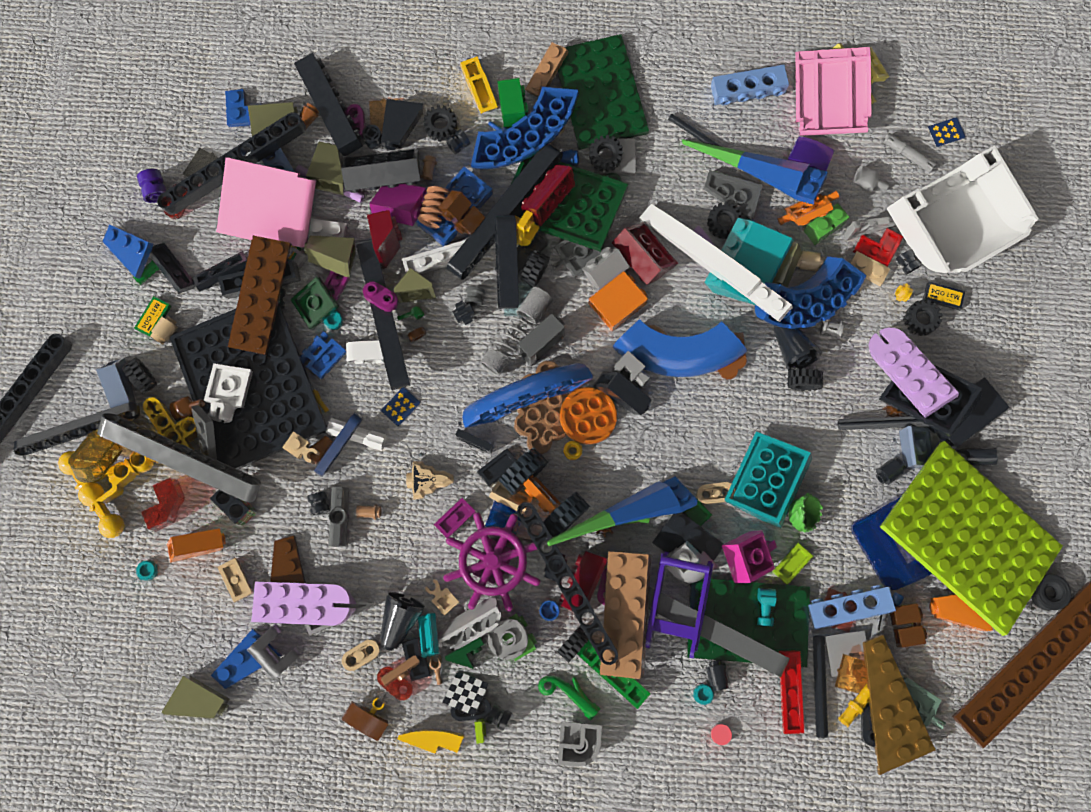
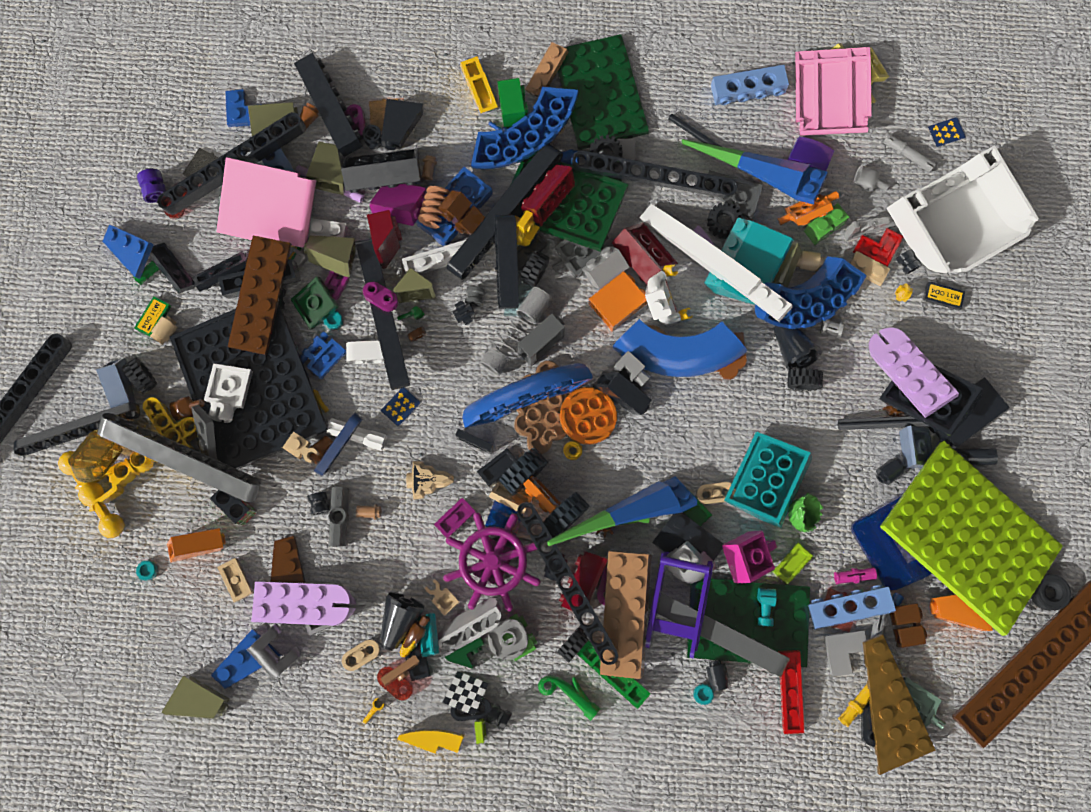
(170, 499): clear red brick -> none
(364, 721): reddish brown slope -> none
(414, 635): none -> reddish brown piece
(435, 114): black tyre -> none
(436, 667): medium nougat hand -> none
(458, 141): black wheel -> none
(549, 610): blue wheel -> none
(579, 743): light grey brick -> none
(661, 300): none -> white torso
(663, 171): none -> black beam
(721, 734): coral tile -> none
(820, 689): black axle -> none
(851, 674): clear orange piece -> none
(856, 575): none -> dark pink pin
(932, 312): black tyre -> none

